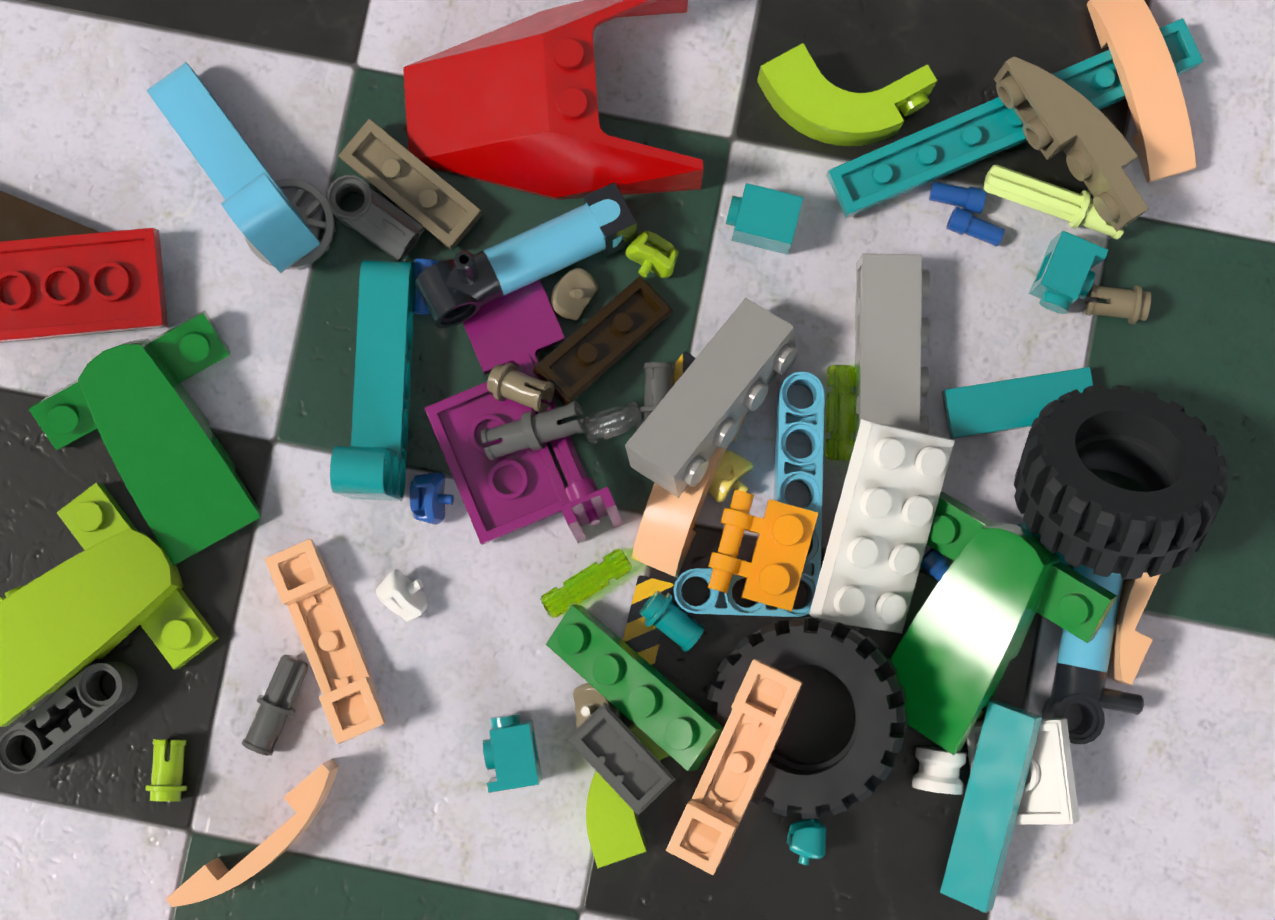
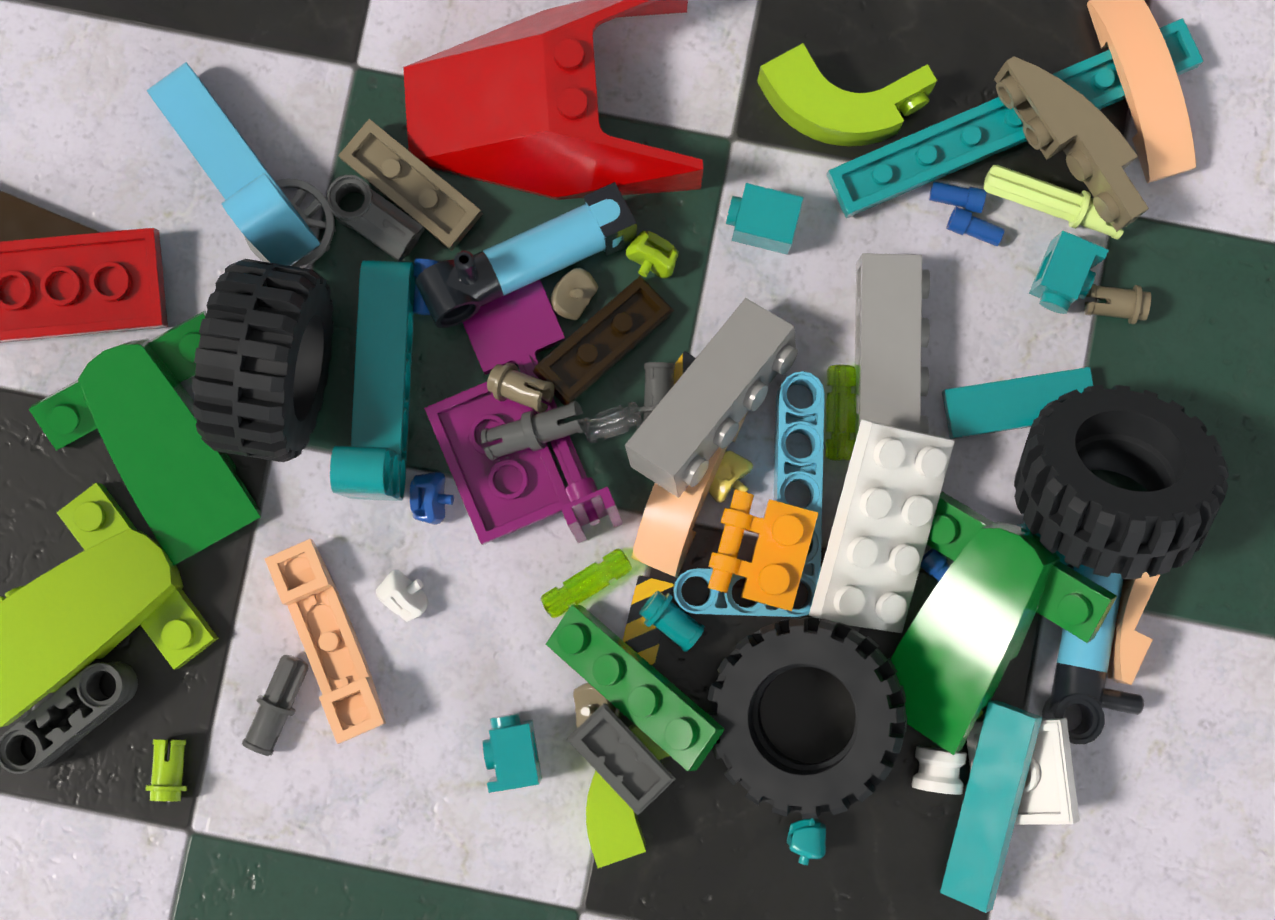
(216, 878): light nougat slope -> none
(263, 360): none -> black tyre
(735, 766): light nougat slope -> none

